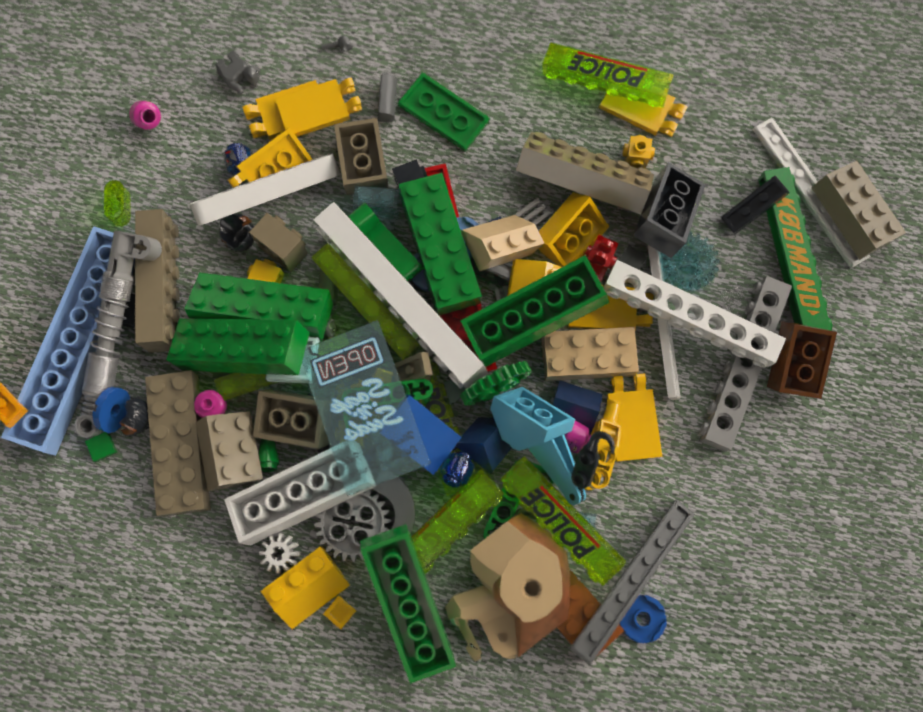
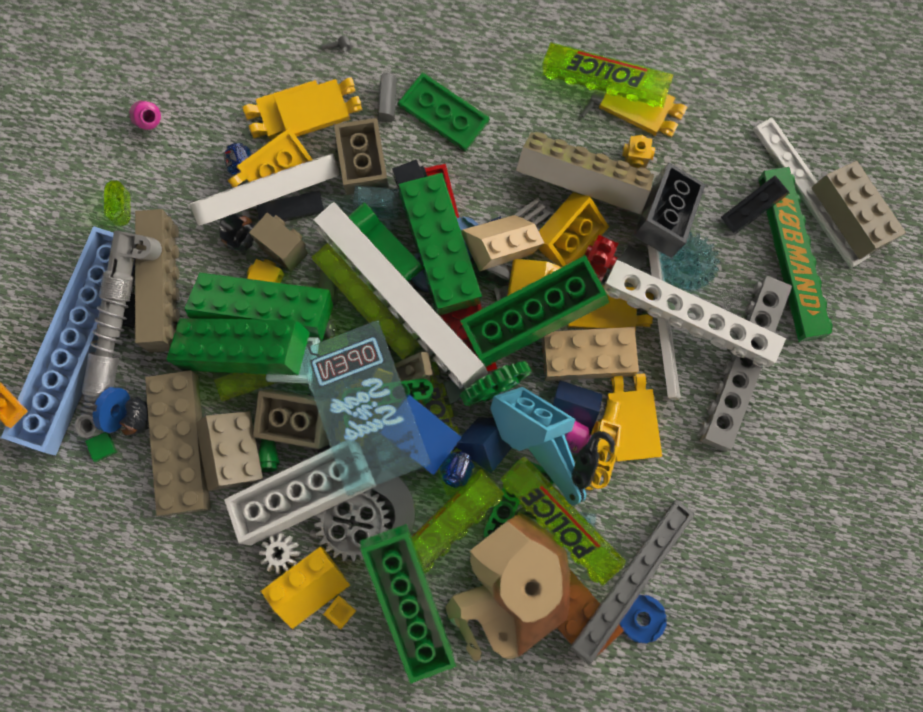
(209, 403): dark pink head -> none
(236, 71): dark grey animal -> none
(293, 207): none -> black tile
(596, 98): none -> dark grey hand
(802, 360): reddish brown slope -> none

